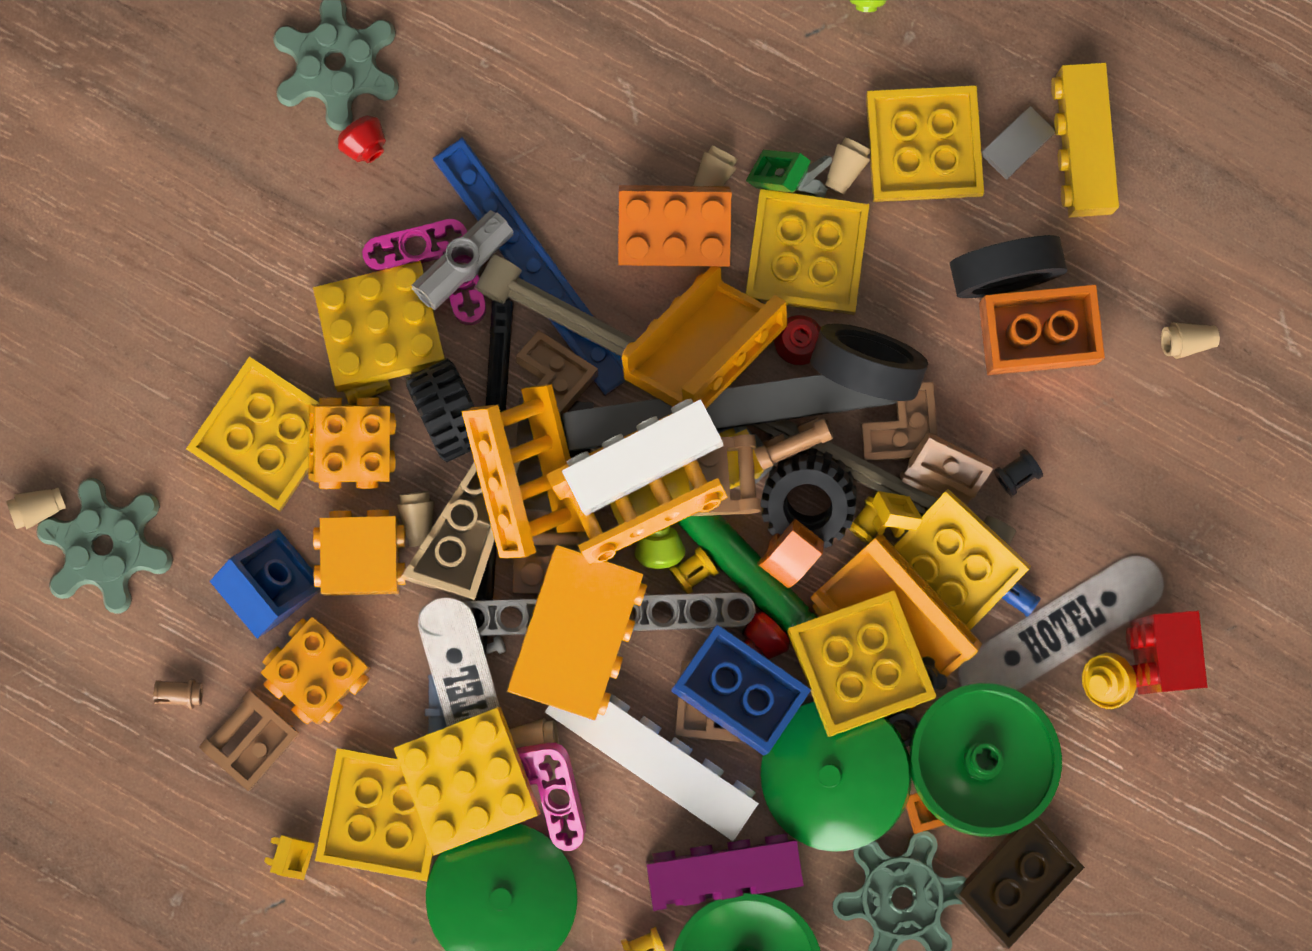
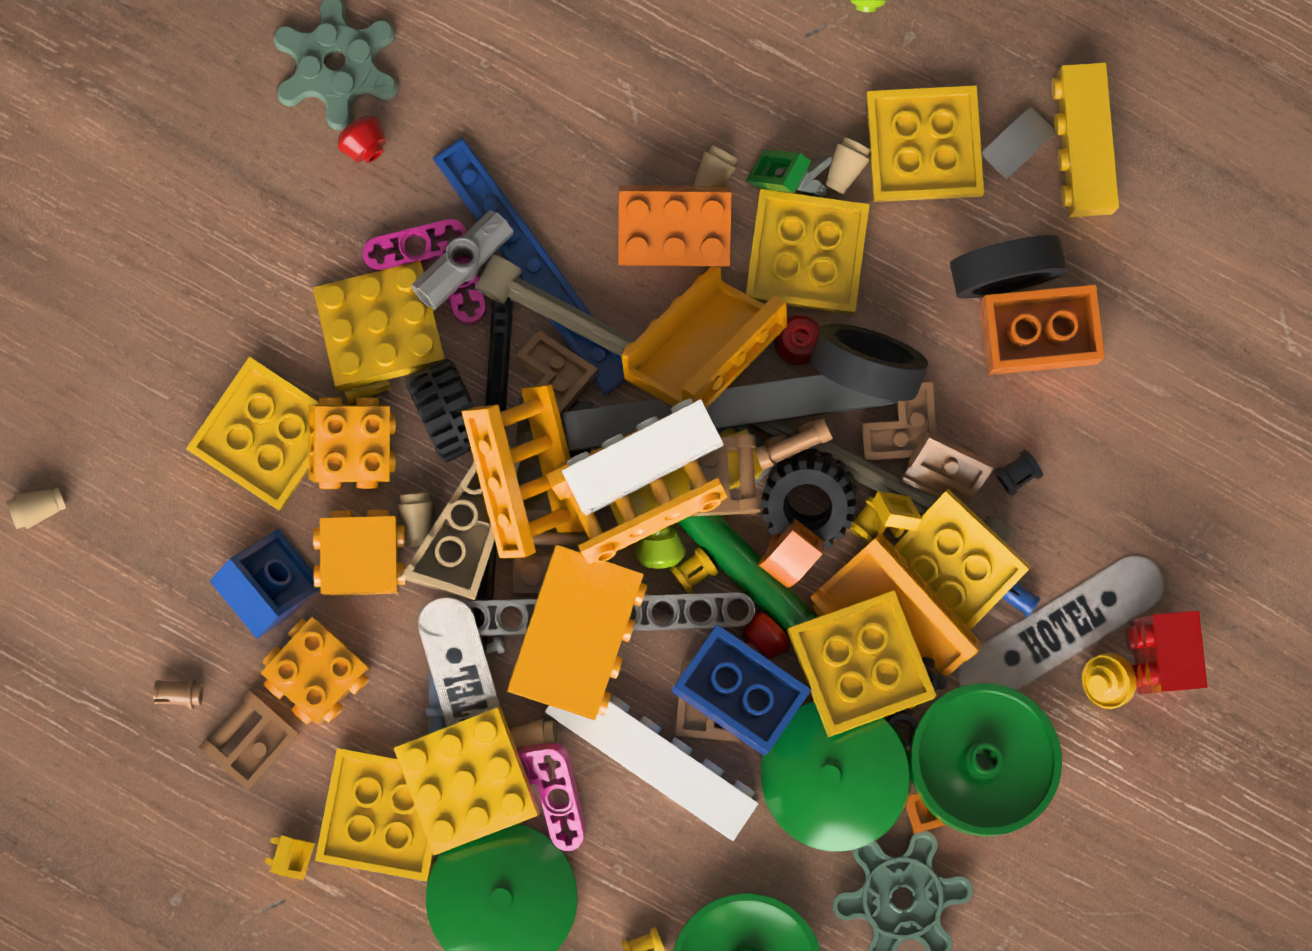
(129, 550): sand green plate -> none
(723, 872): magenta wedge -> none
(1018, 881): dark brown plate -> none
(1187, 339): tan cone -> none

